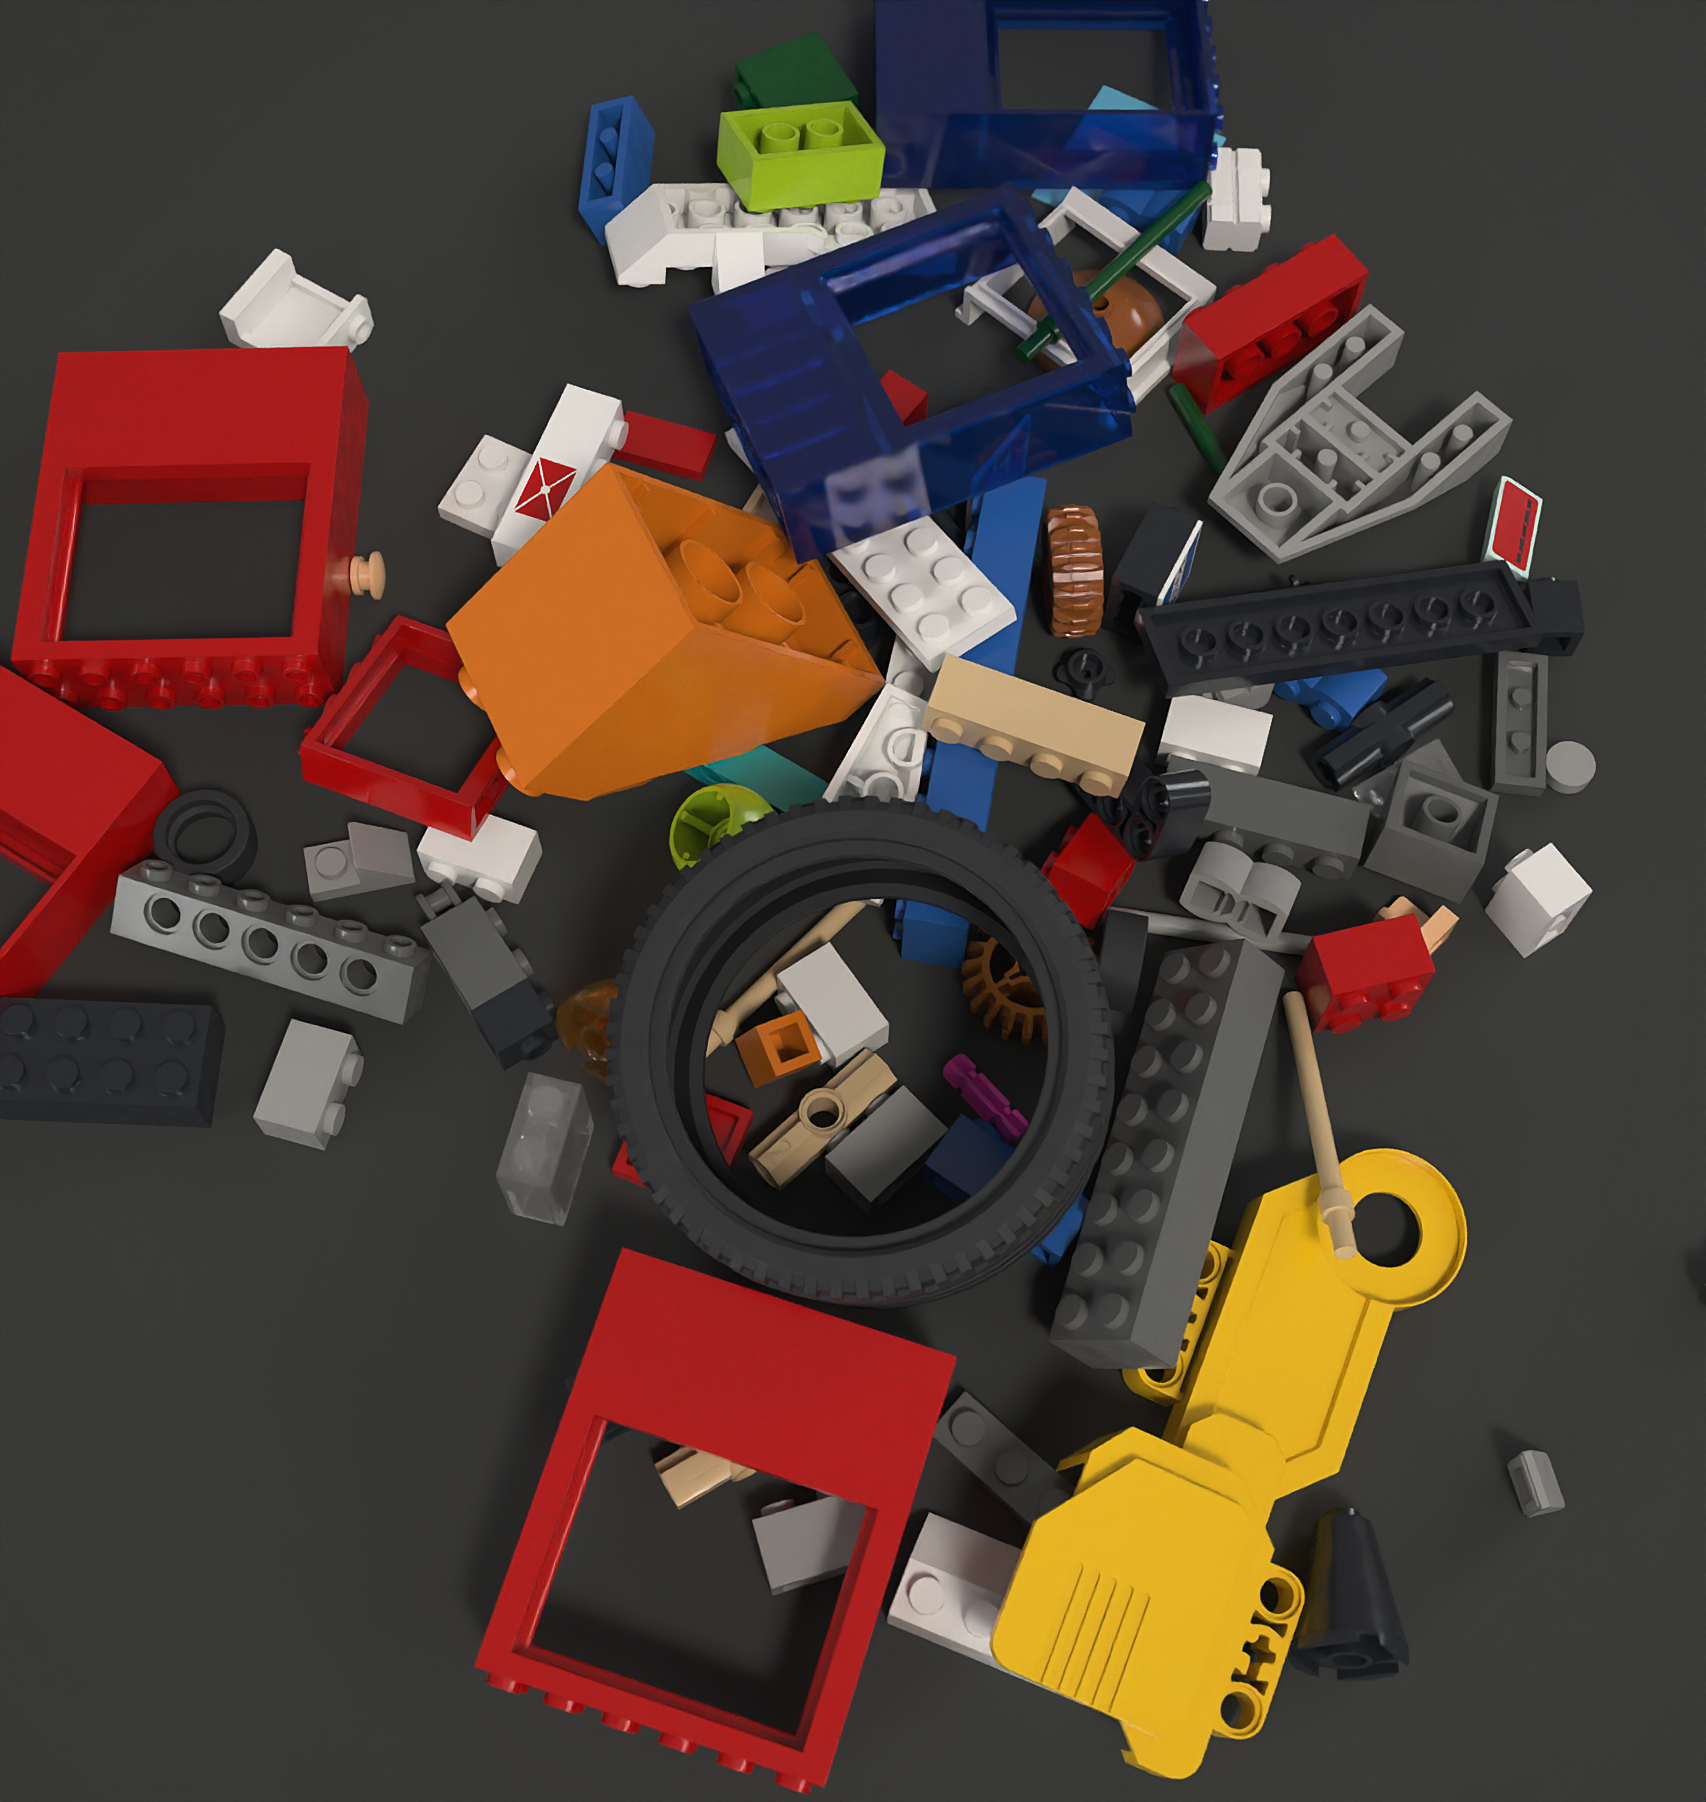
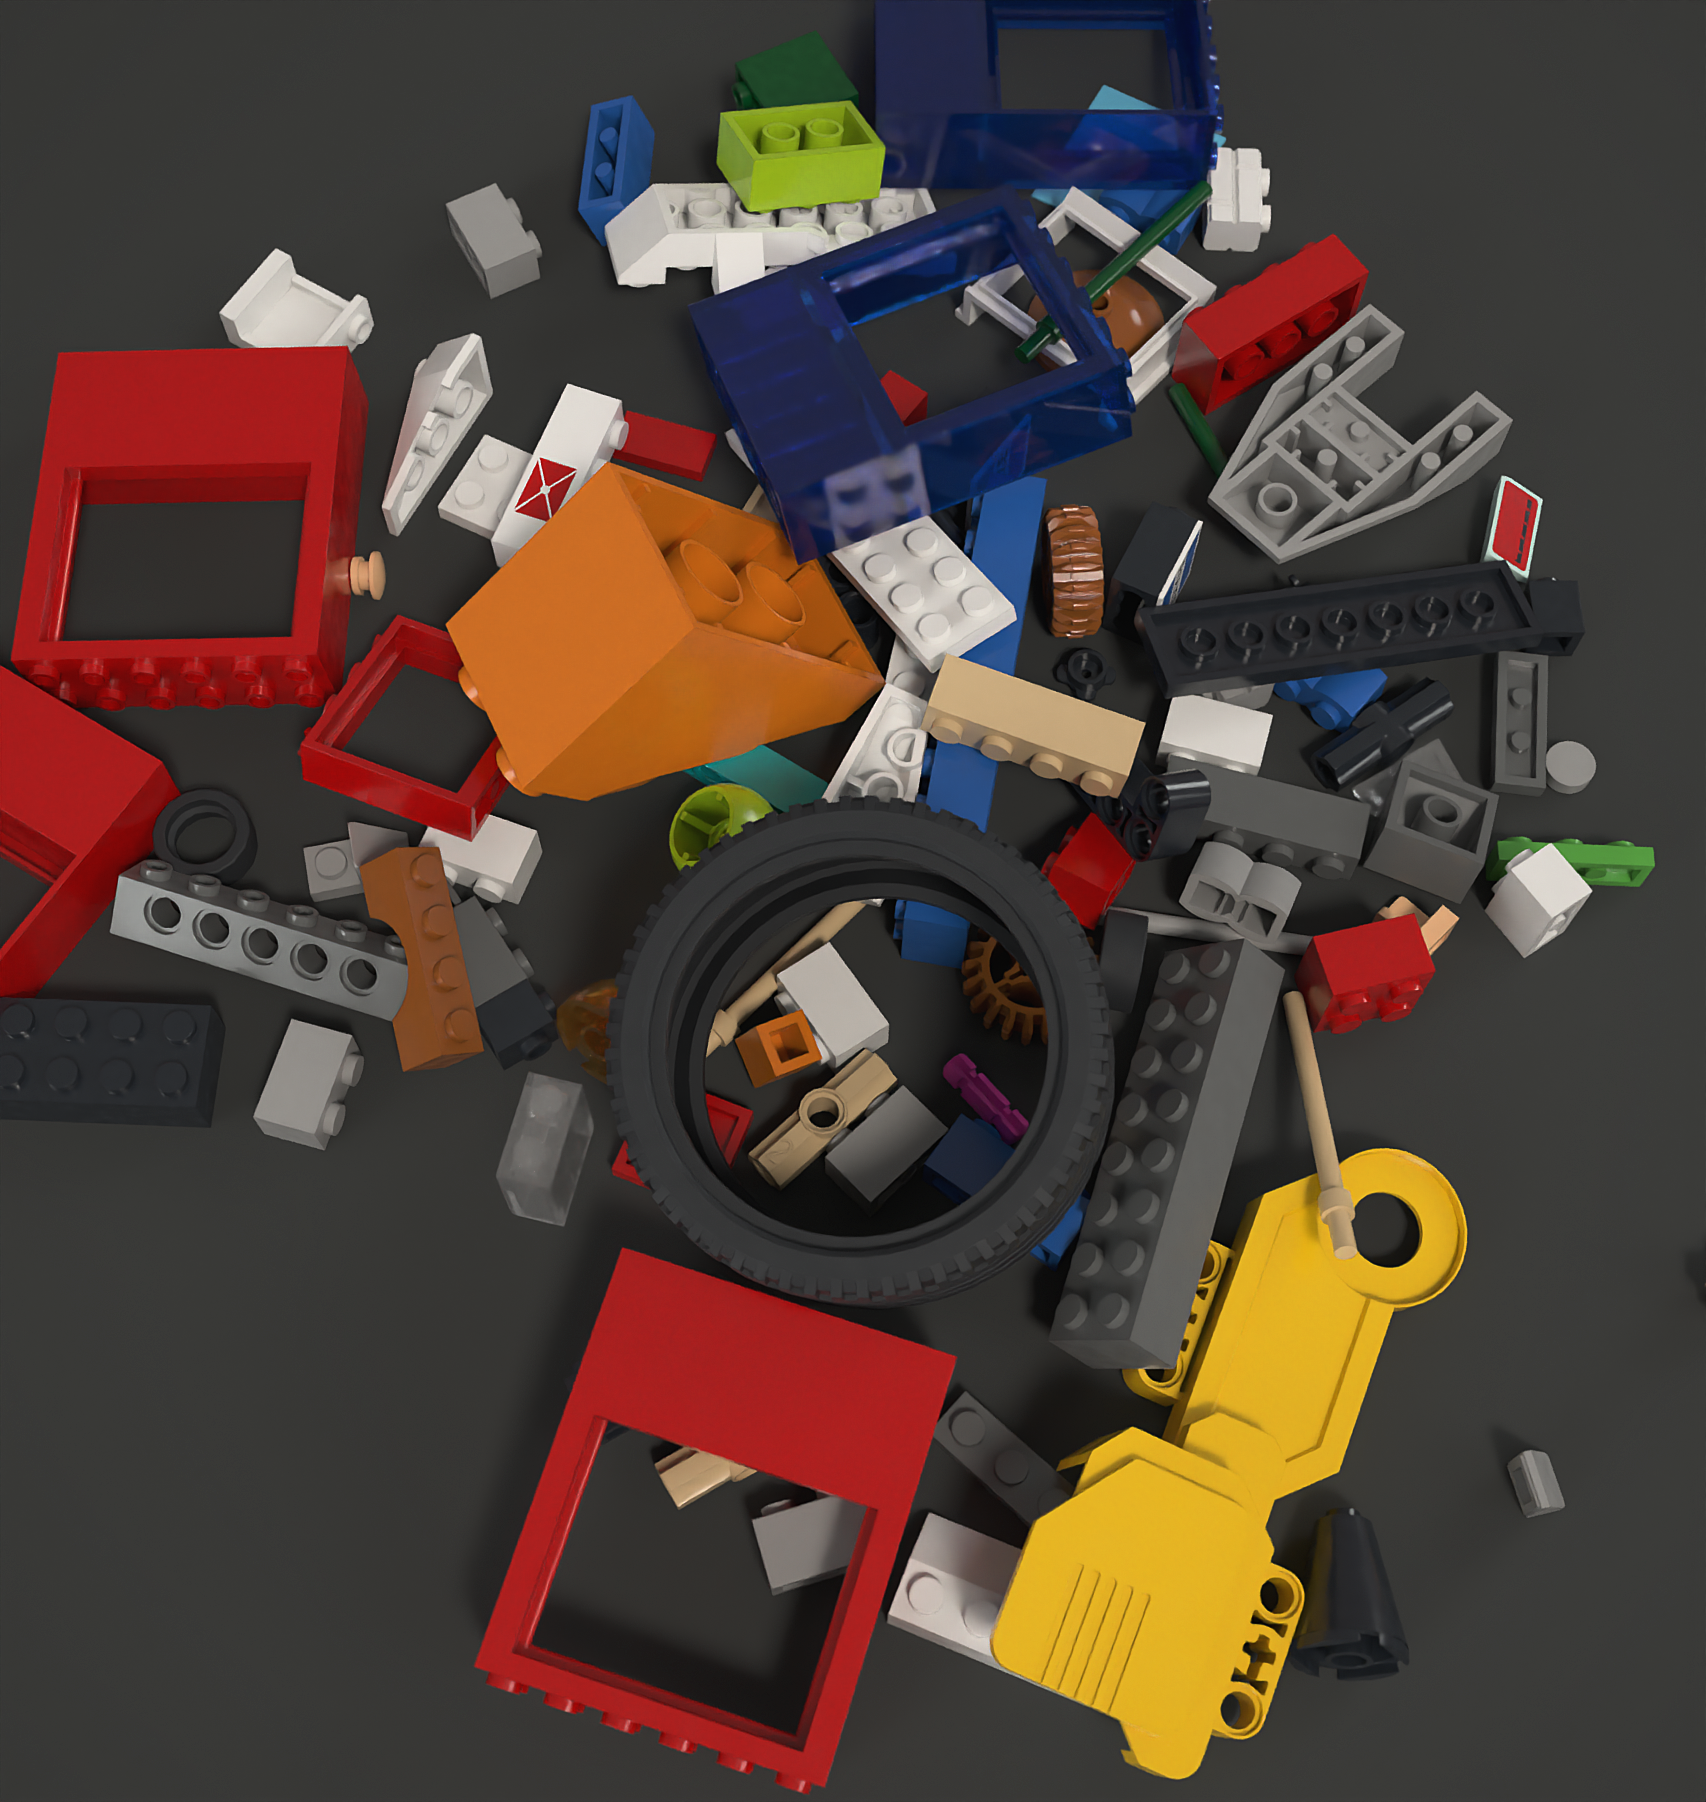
(438, 1011): none -> dark orange arch
(441, 408): none -> white wedge
(494, 240): none -> light grey brick
(1609, 864): none -> bright green plate

